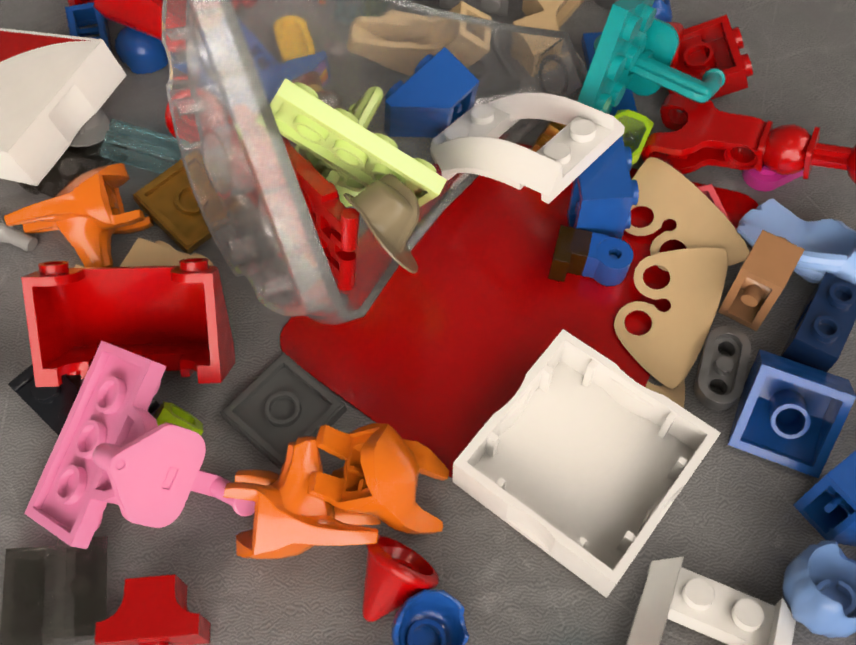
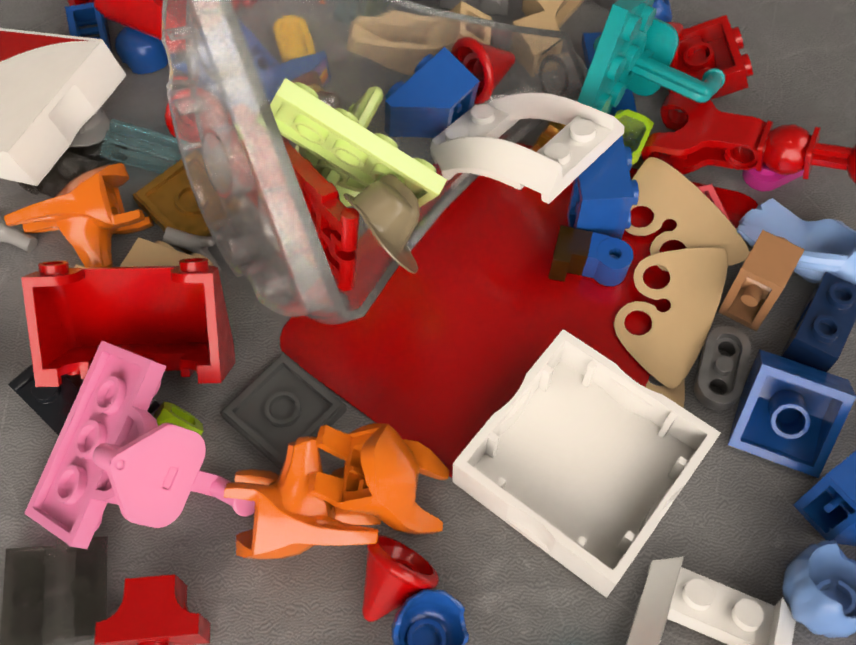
(191, 242): none -> light grey bar
(485, 63): none -> red hat

